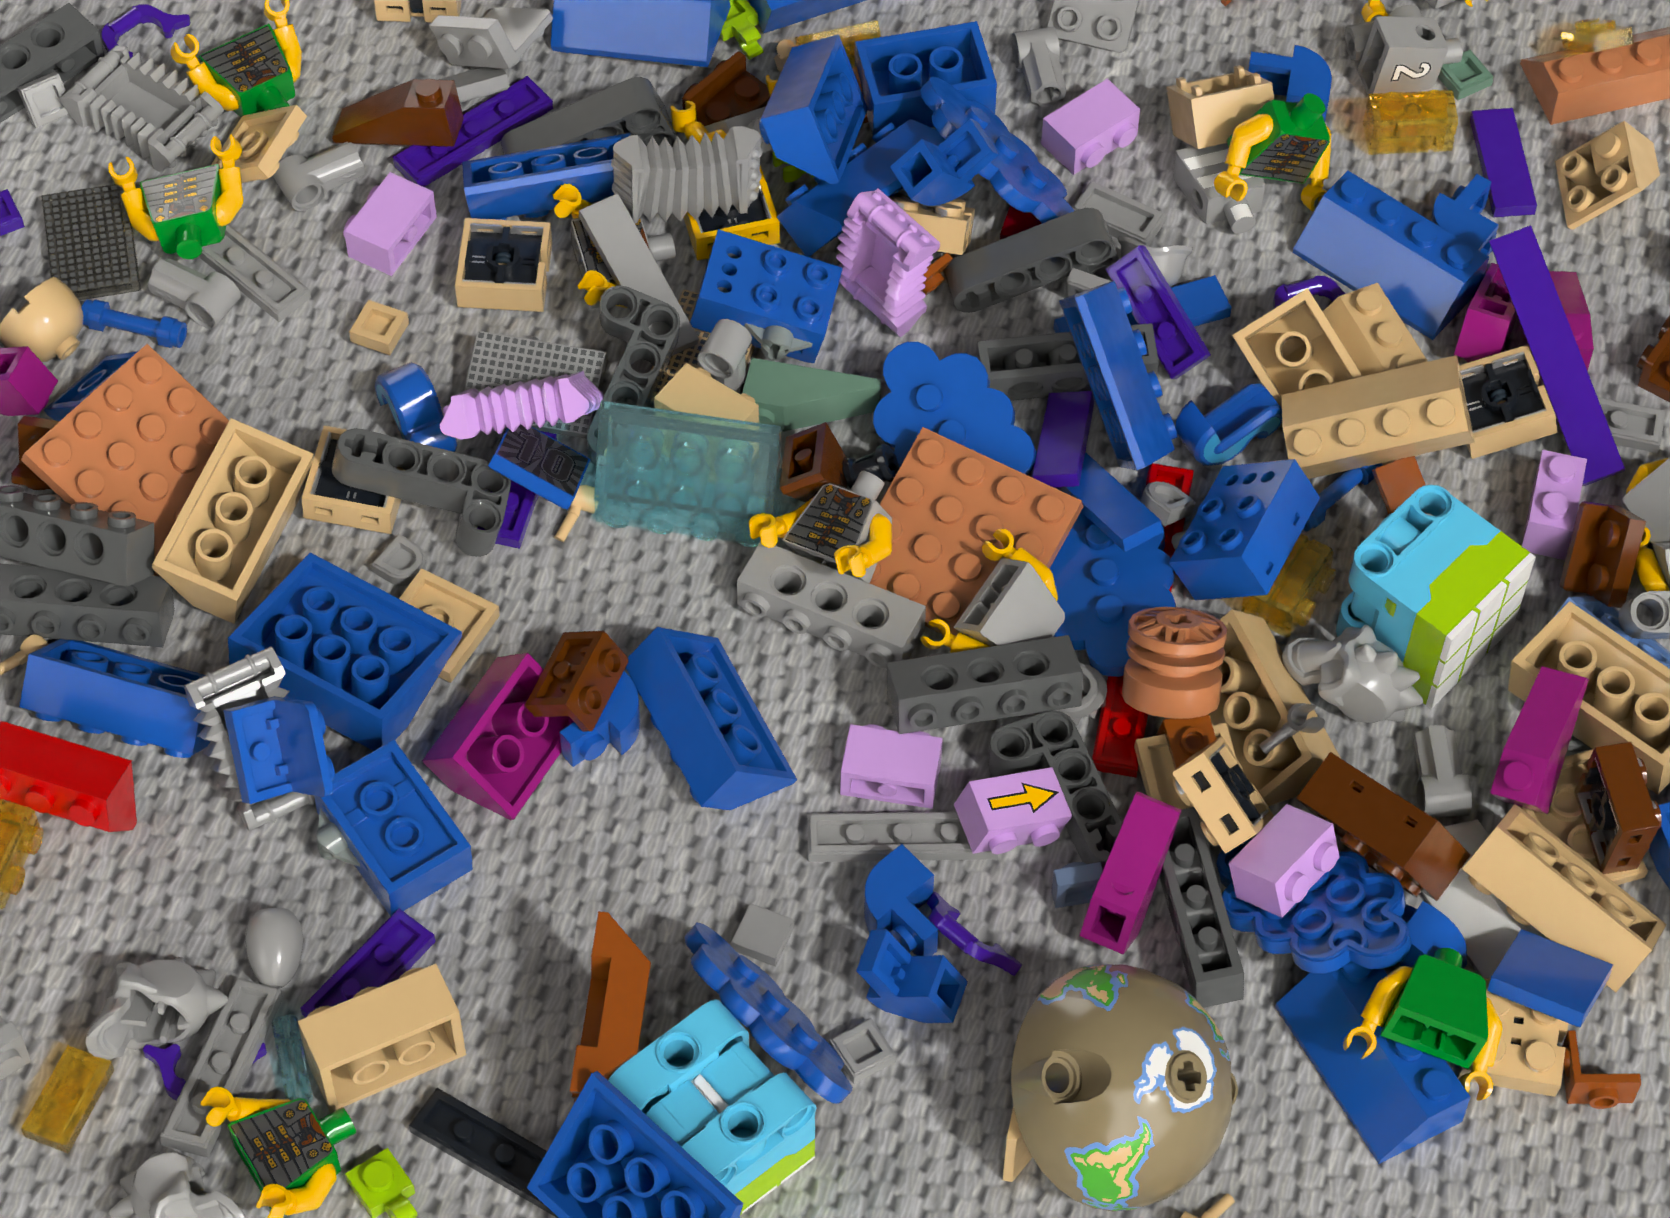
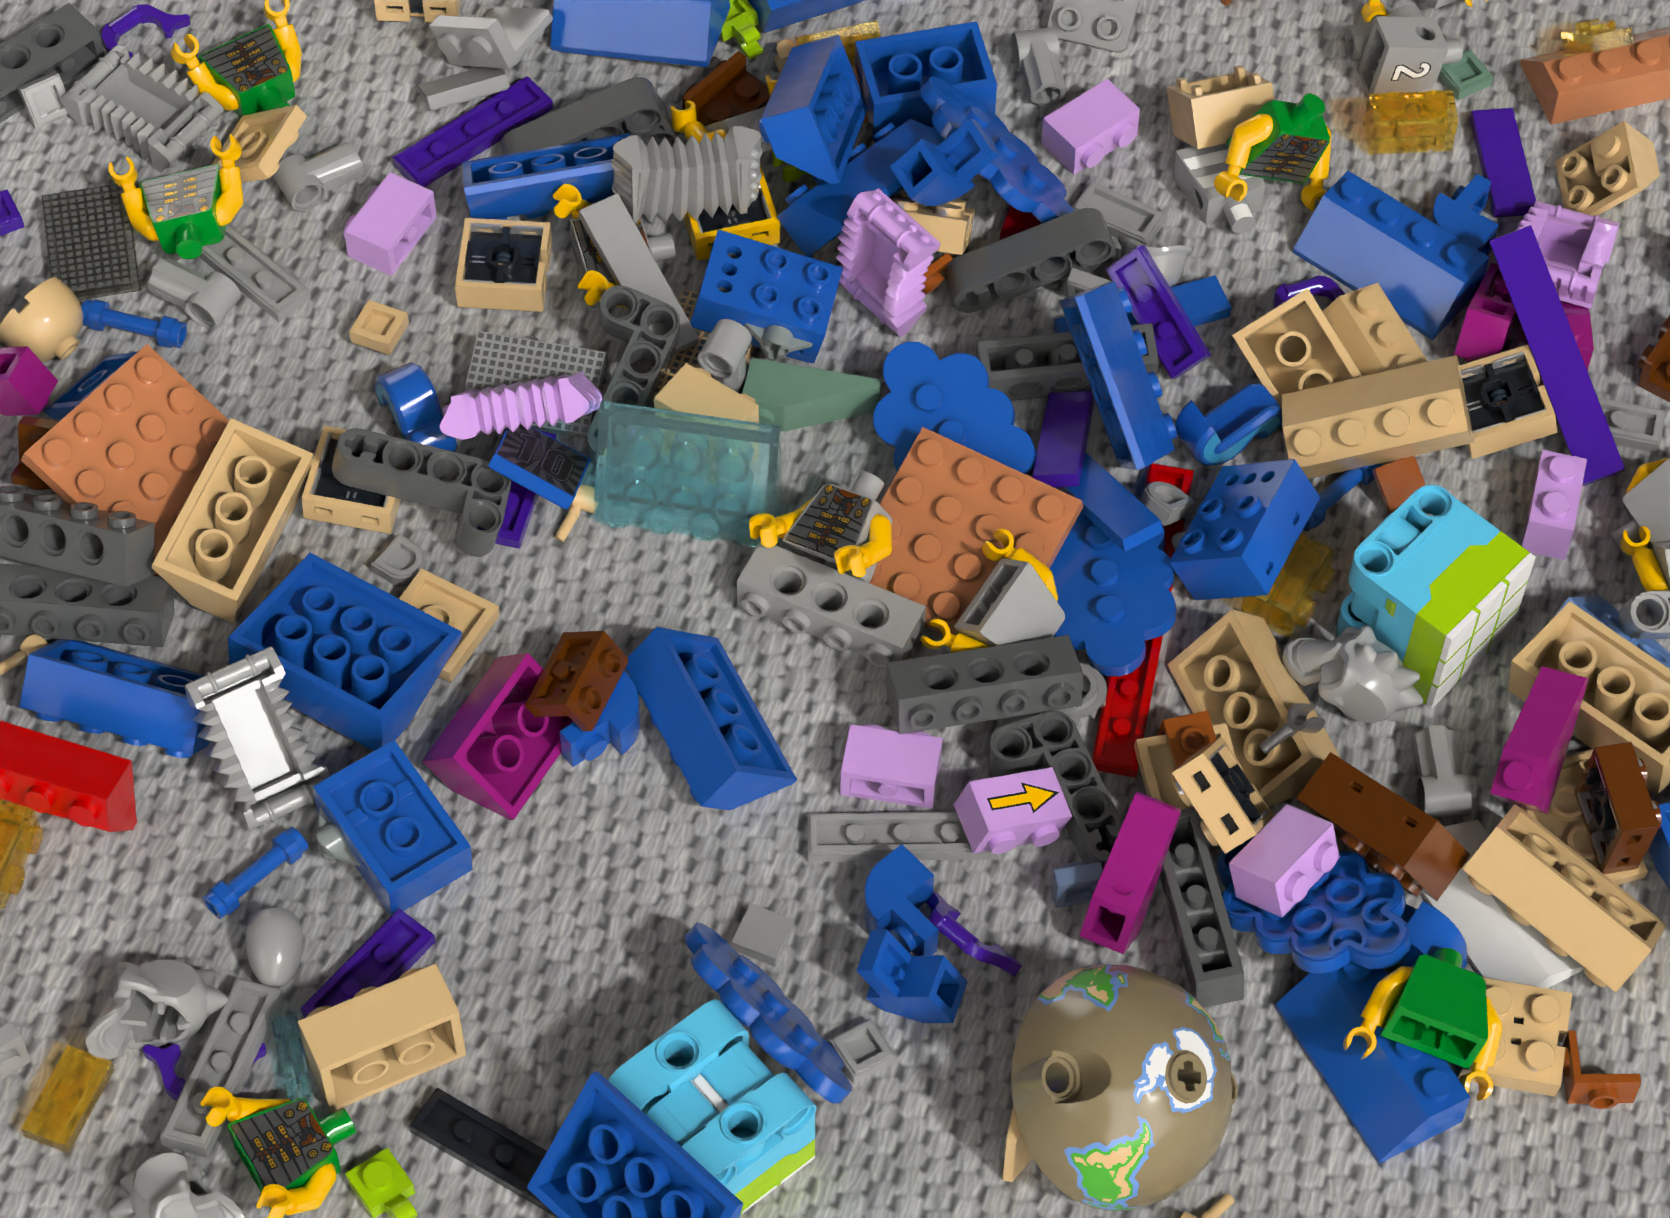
(224, 898): none -> blue bar
(279, 749): blue bracket -> none
(409, 114): reddish brown slope -> none
(613, 1004): dark orange wedge -> none
(811, 461): reddish brown slope -> none
(880, 463): black bush -> none
(1174, 662): nougat wheel -> none
(1294, 75): blue brick -> none
(1550, 978): blue tile -> none
(1573, 248): none -> lavender piece
(1602, 552): reddish brown bracket -> none

